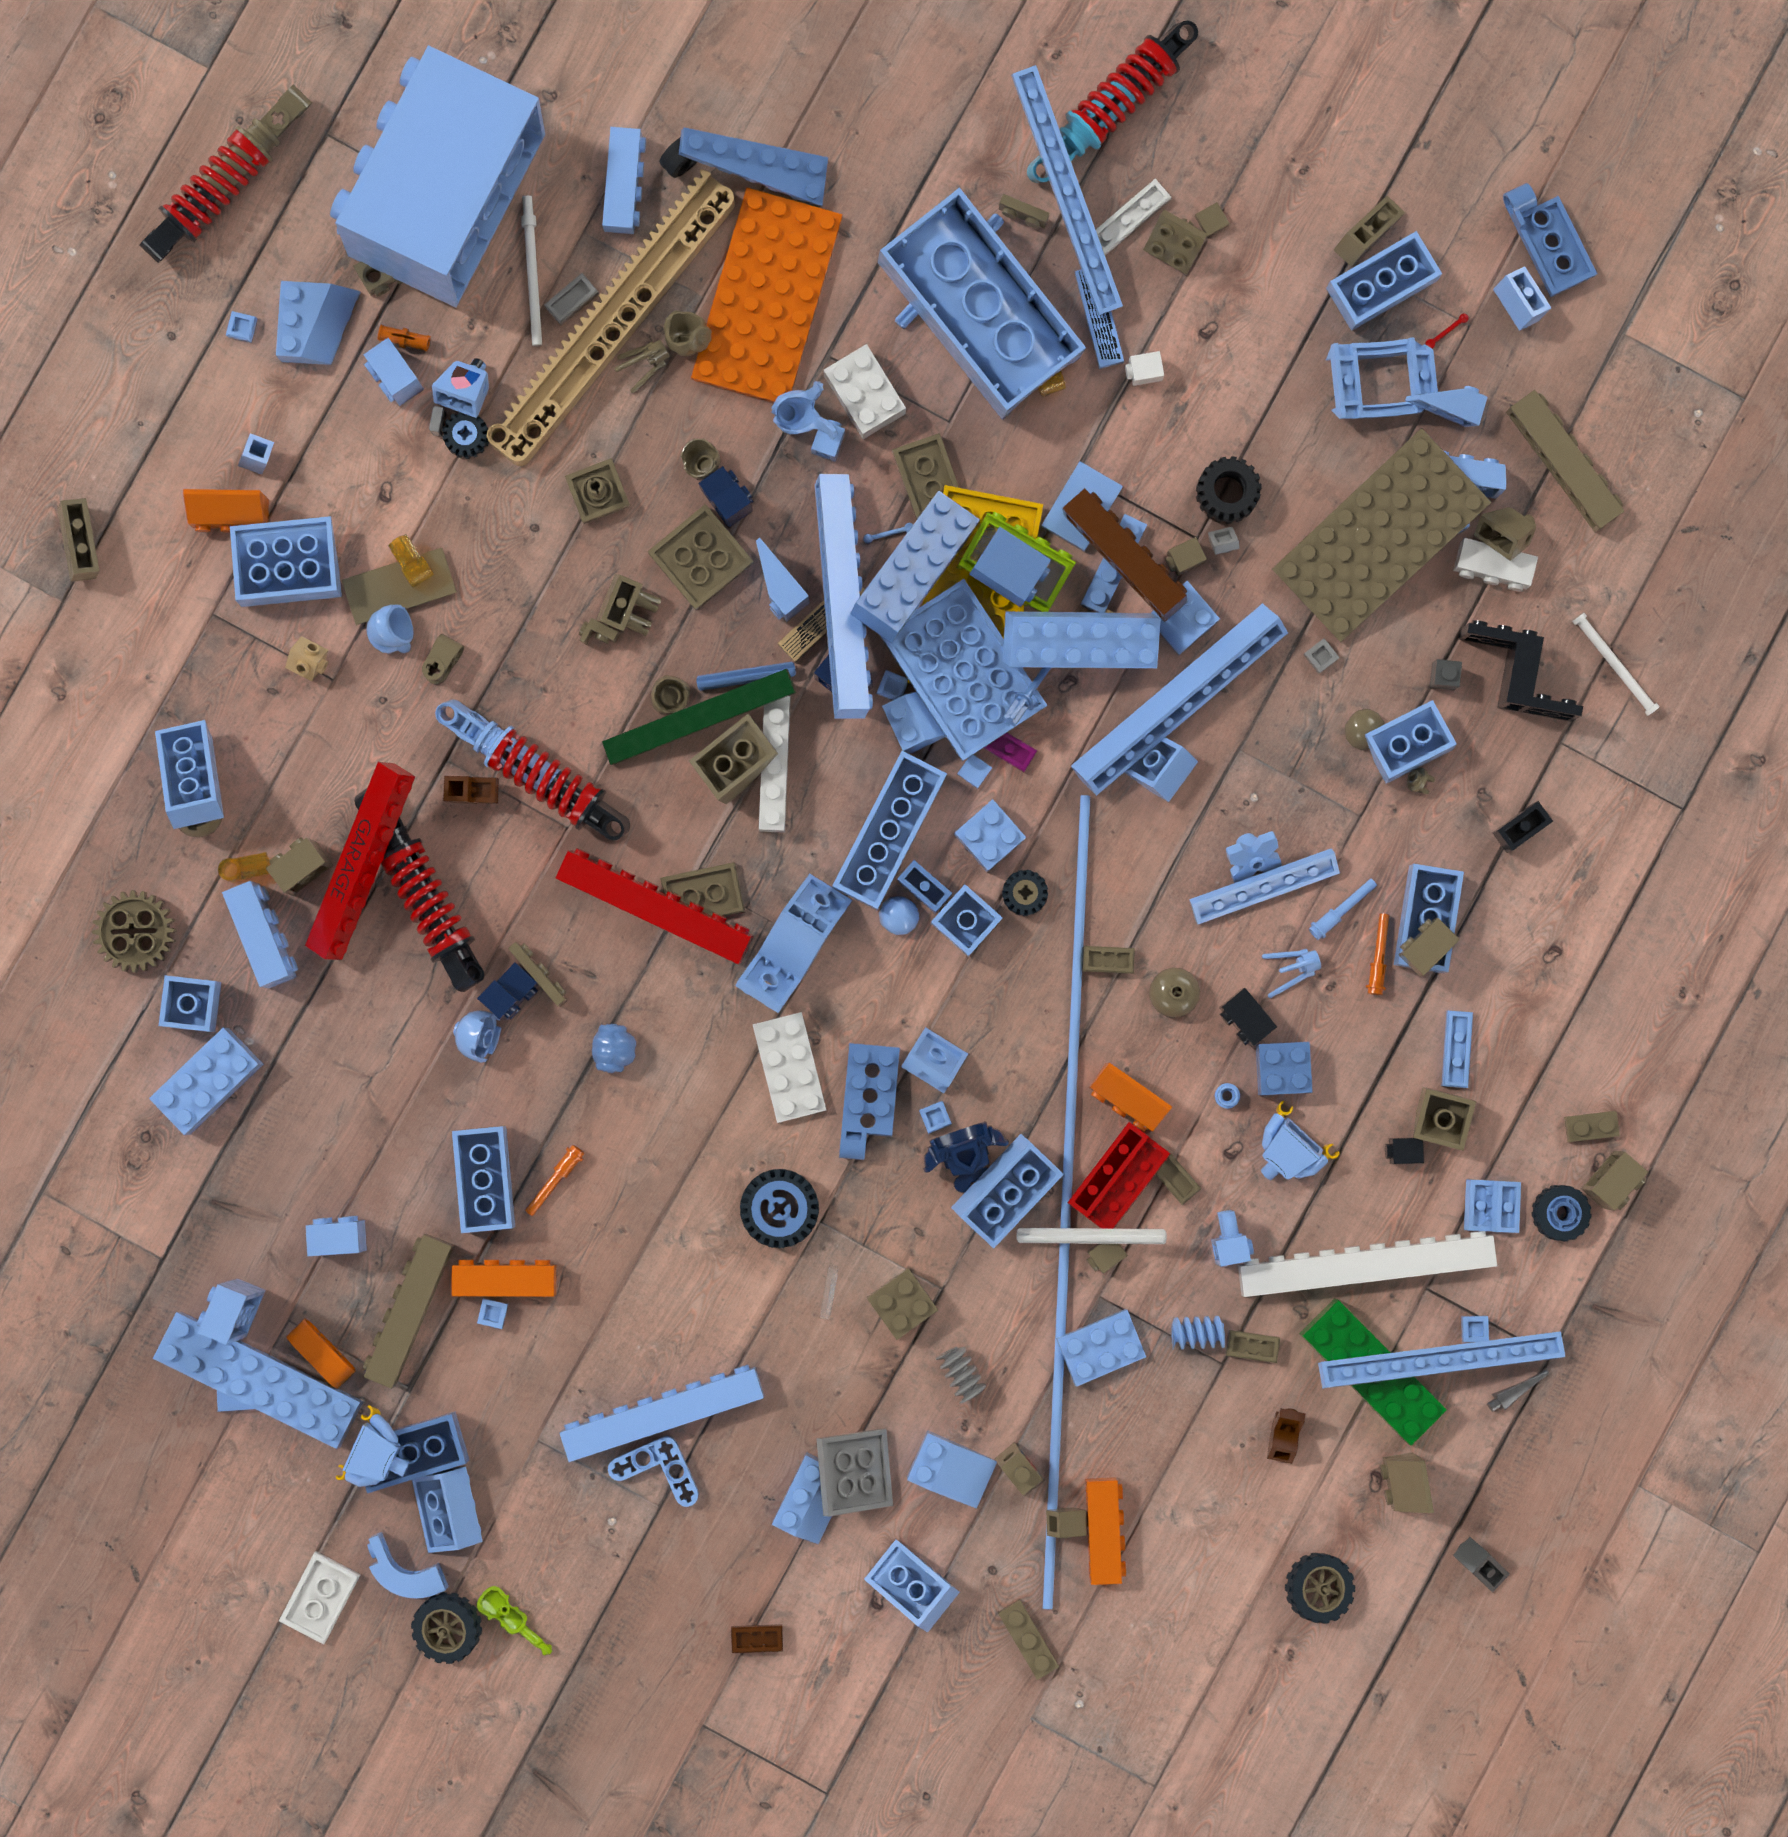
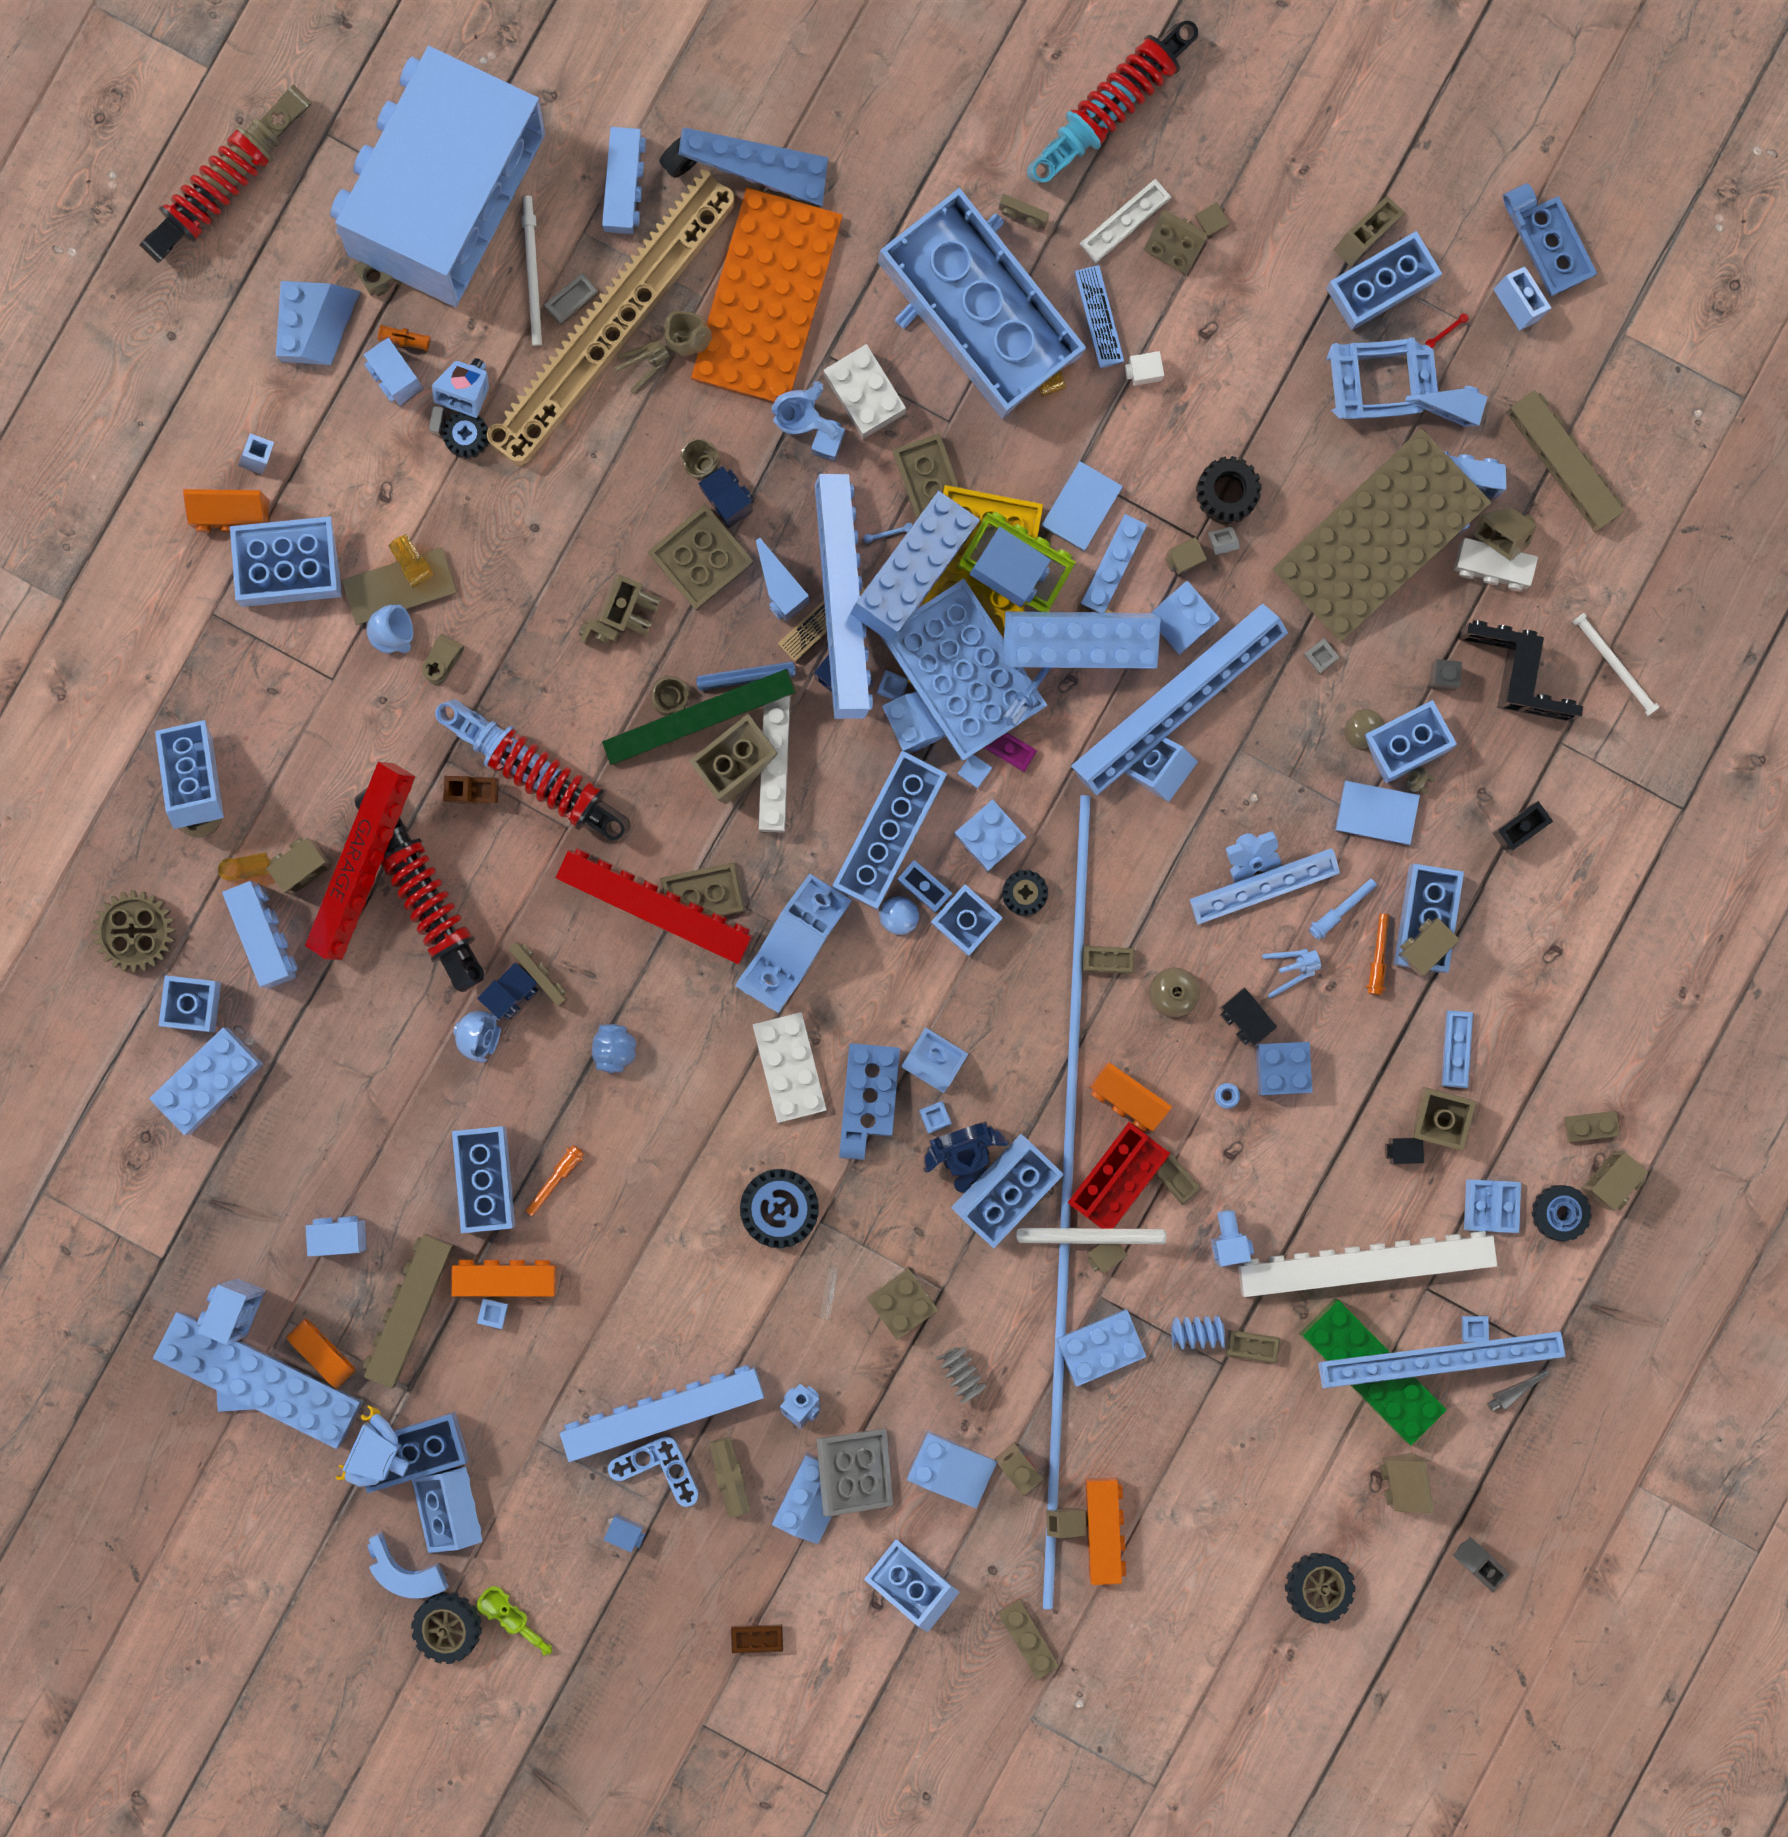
(78, 539): dark tan brick -> none
(241, 326): light blue tile -> none
(307, 659): tan brick -> none
(319, 1597): white tile -> none
(597, 491): dark tan plate -> none
(624, 1533): none -> medium blue brick
(729, 1477): none -> dark tan piece
(801, 1405): none -> light blue brick
(1066, 190): light blue plate -> none
(1125, 554): reddish brown brick -> none
(1285, 1435): reddish brown brick -> none
(1291, 1149): light blue torso -> none
(1377, 812): none -> light blue tile

